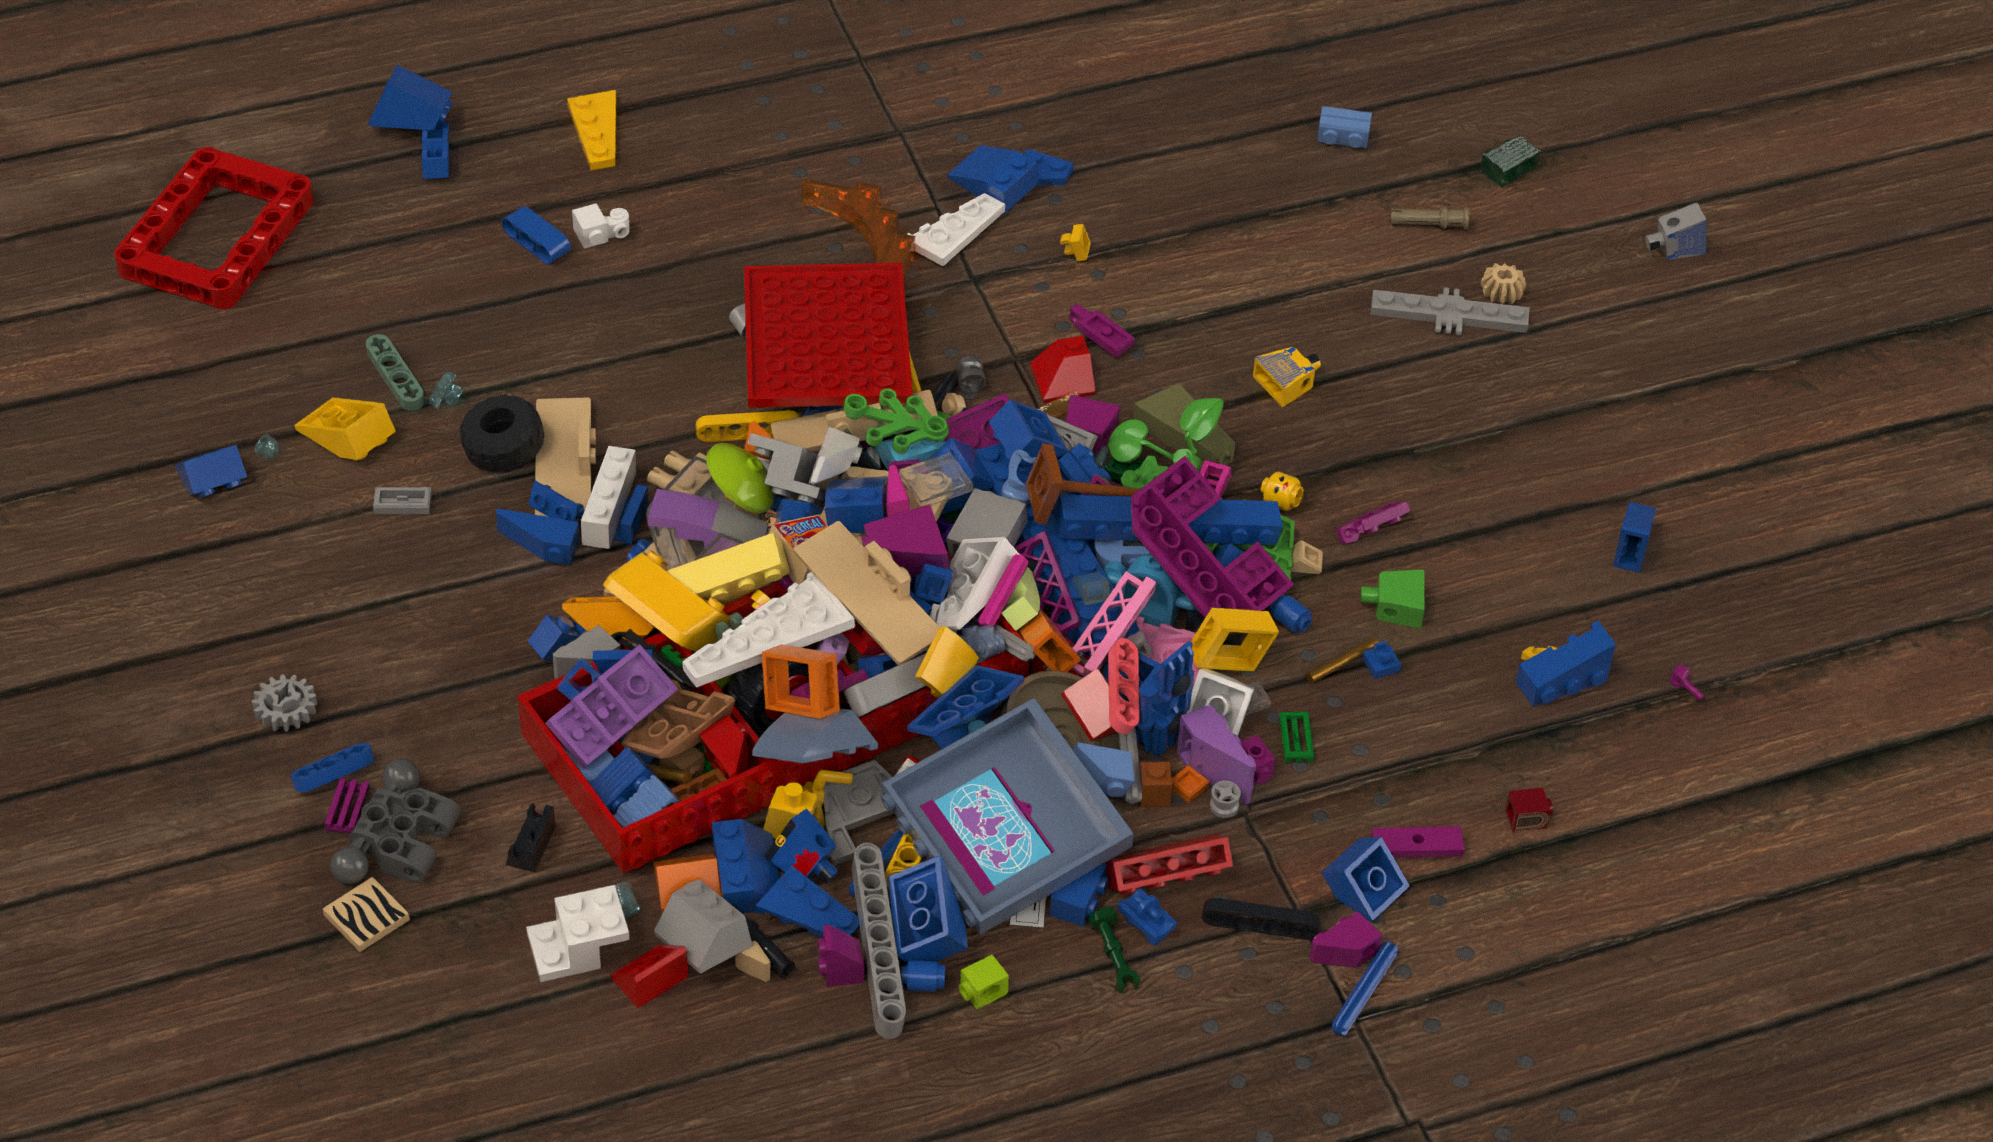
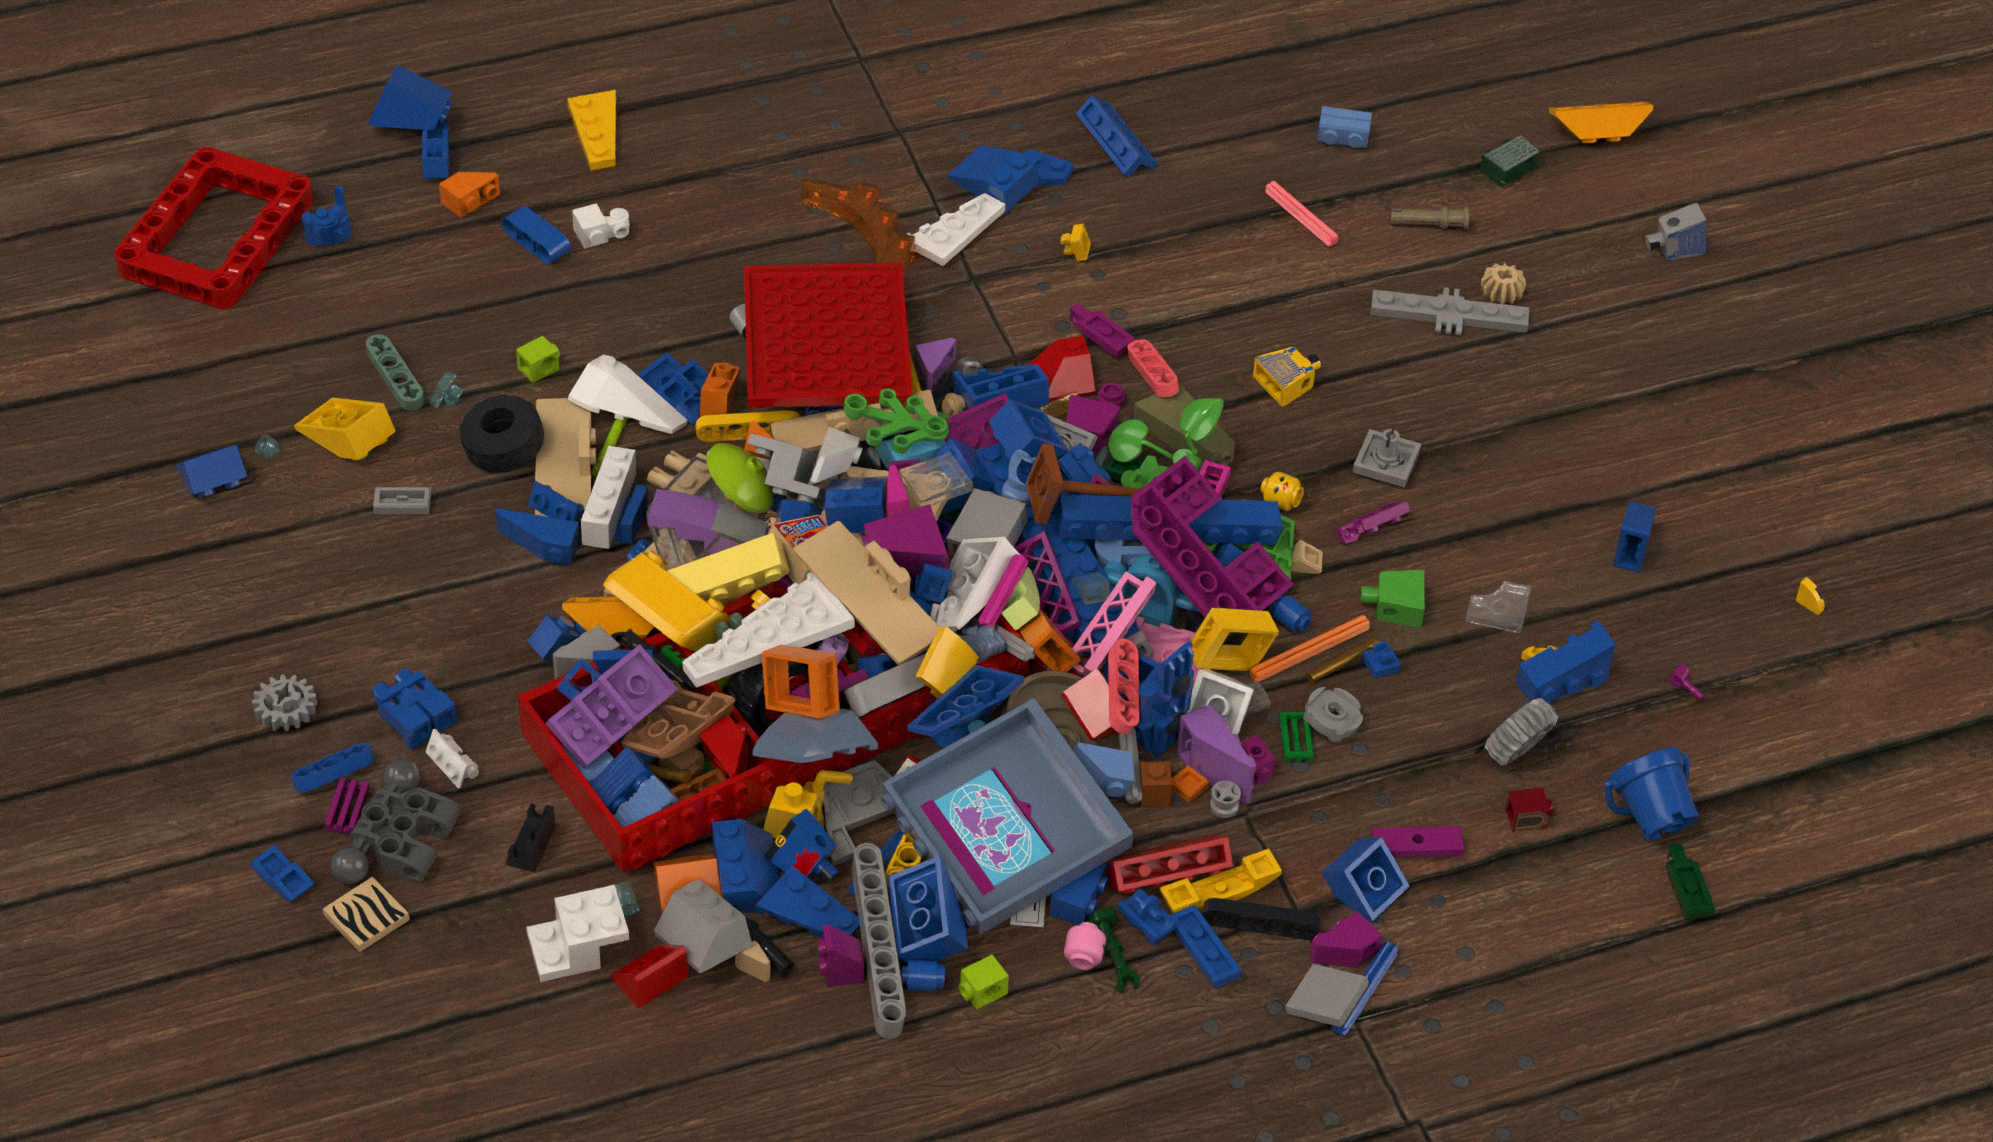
(281, 875): none -> blue slope
(328, 225): none -> blue piece
(414, 707): none -> blue hips
(446, 755): none -> white hinge
(468, 191): none -> orange slope
(538, 359): none -> lime brick
(611, 440): none -> lime bar
(619, 390): none -> white wedge
(677, 384): none -> blue slope
(719, 389): none -> orange slope
(934, 360): none -> medium lavender slope
(1020, 383): none -> blue wedge
(1084, 946): none -> bright pink head
(1112, 394): none -> magenta plate
(1115, 136): none -> blue fence
(1153, 368): none -> coral beam
(1205, 947): none -> blue plate
(1253, 874): none -> yellow slope
(1302, 214): none -> coral axle
(1309, 648): none -> orange axle
(1319, 714): none -> light grey plate
(1327, 995): none -> light grey tile
(1389, 453): none -> light grey plate
(1501, 609): none -> clear tile
(1521, 731): none -> light grey gear
(1602, 121): none -> light orange wedge
(1655, 792): none -> blue piece
(1688, 885): none -> dark green hinge
(1809, 597): none -> yellow tile

